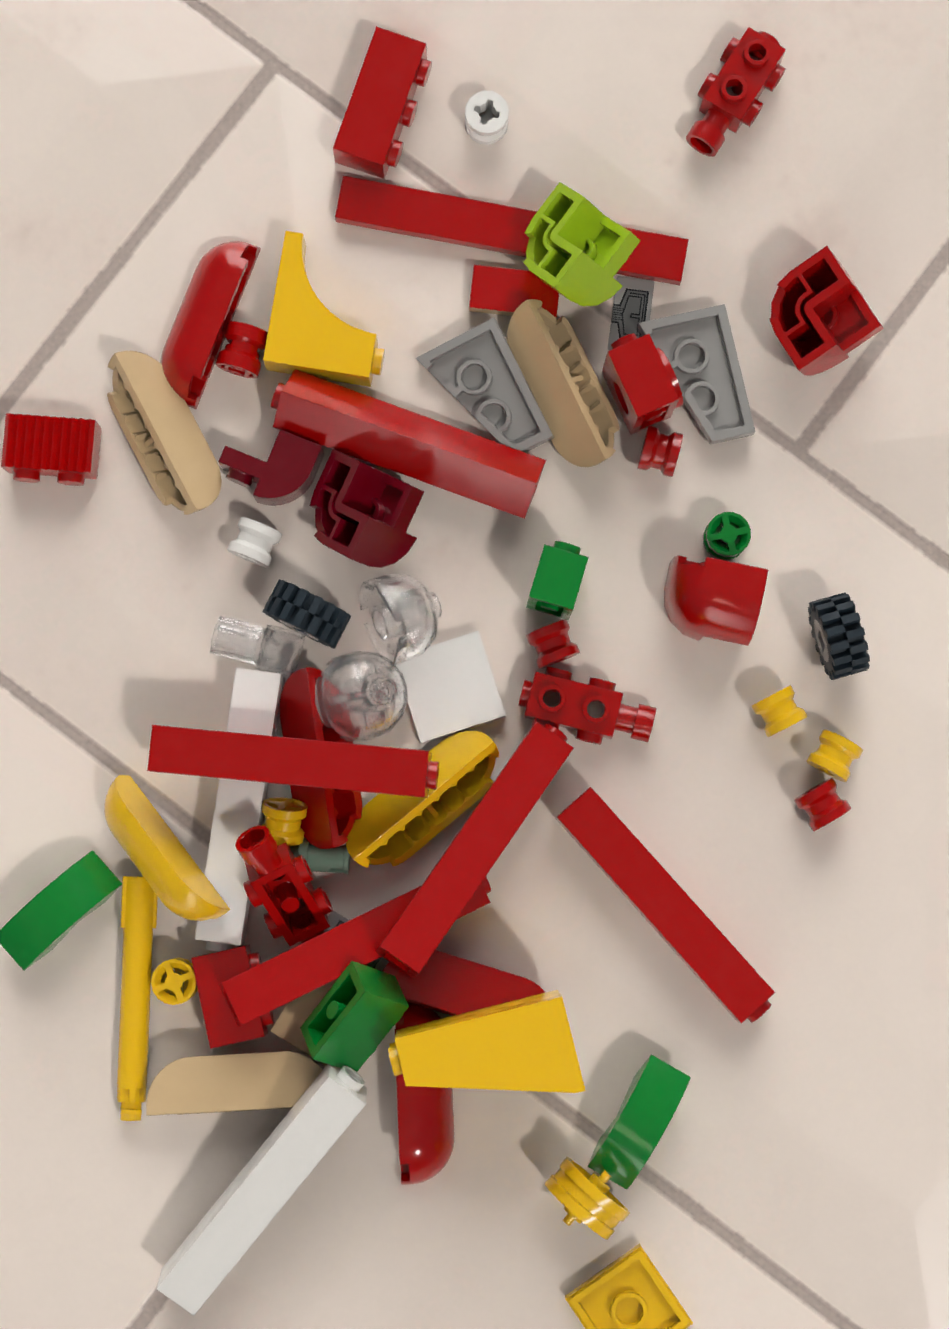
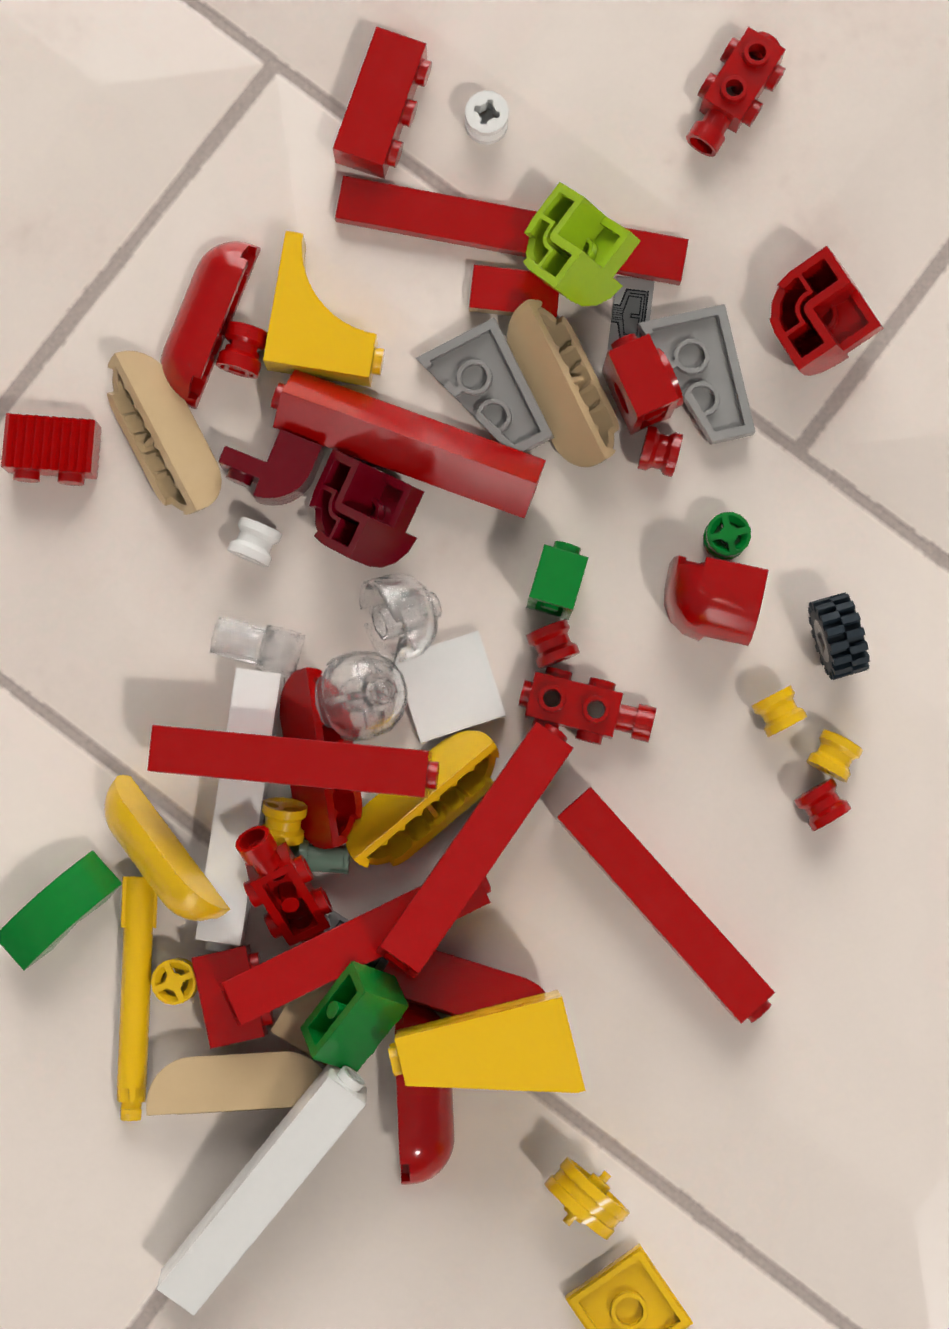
(306, 613): black wheel -> none
(640, 1121): green brick -> none

